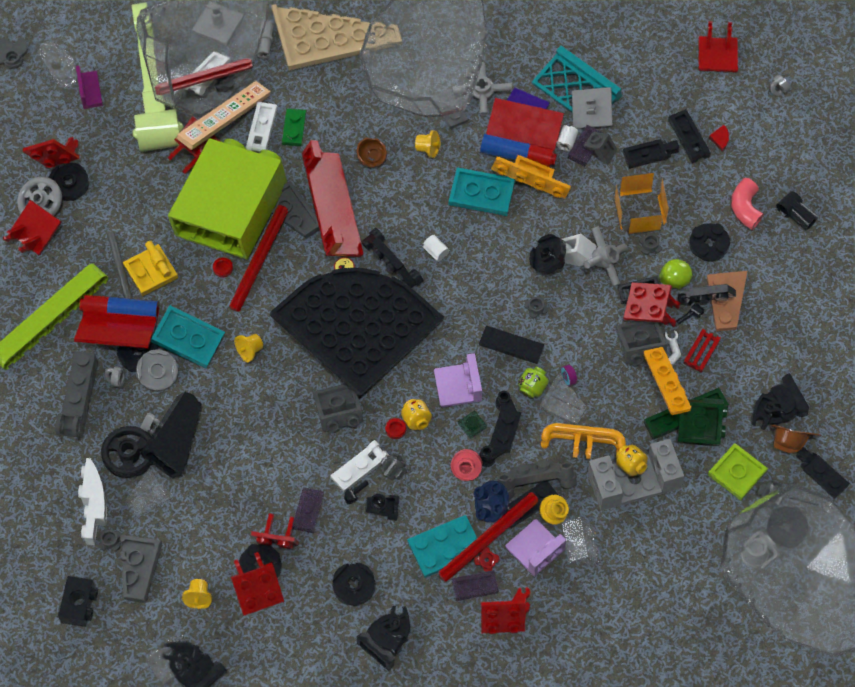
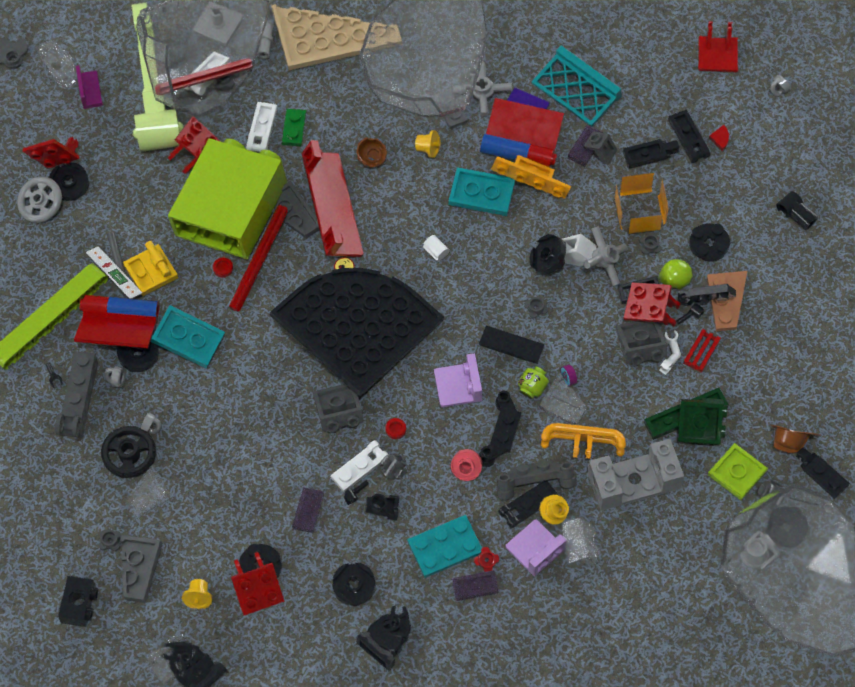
(33, 228): red plate -> none
(53, 375): none -> black hand
(95, 503): white slope -> none
(114, 272): none -> clear sticker
(156, 370): light grey tile -> none
(173, 436): black slope -> none
(223, 115): light nougat tile -> none
(248, 346): yellow piece -> none
(267, 538): red plate -> none
(393, 264): black plate -> none
(415, 414): yellow head -> none
(472, 424): clear green plate -> none
(488, 537): red axle -> none
(491, 501): dark blue dish -> none
(505, 615): red plate -> none
(567, 138): white piece -> none
(592, 107): light grey piece -> none
(631, 460): yellow head -> none
(667, 381): light orange bracket -> none
(742, 205): coral cylinder -> none
(780, 404): black piece -> none

